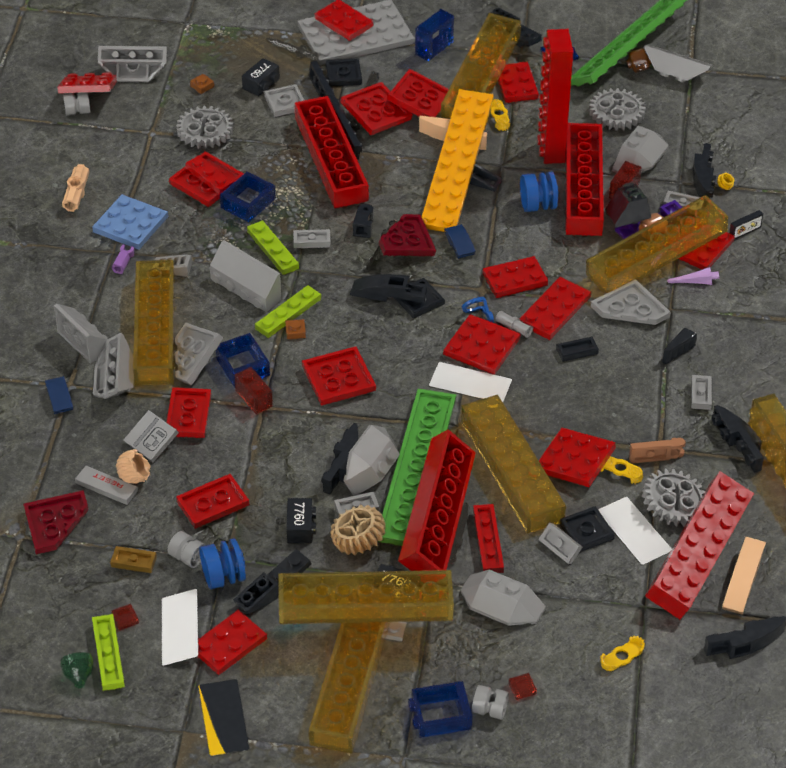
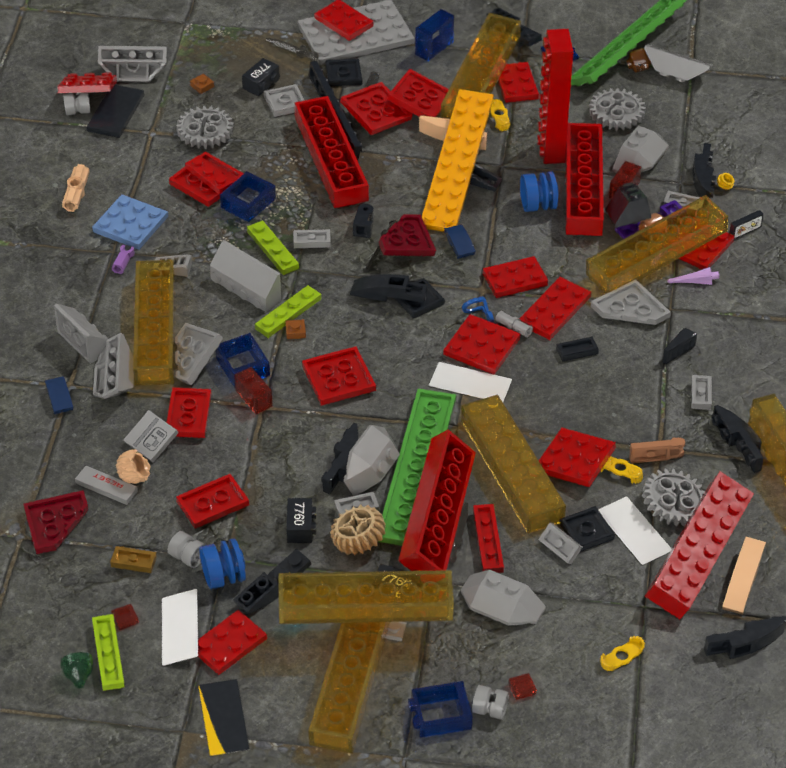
(115, 111): none -> black tile

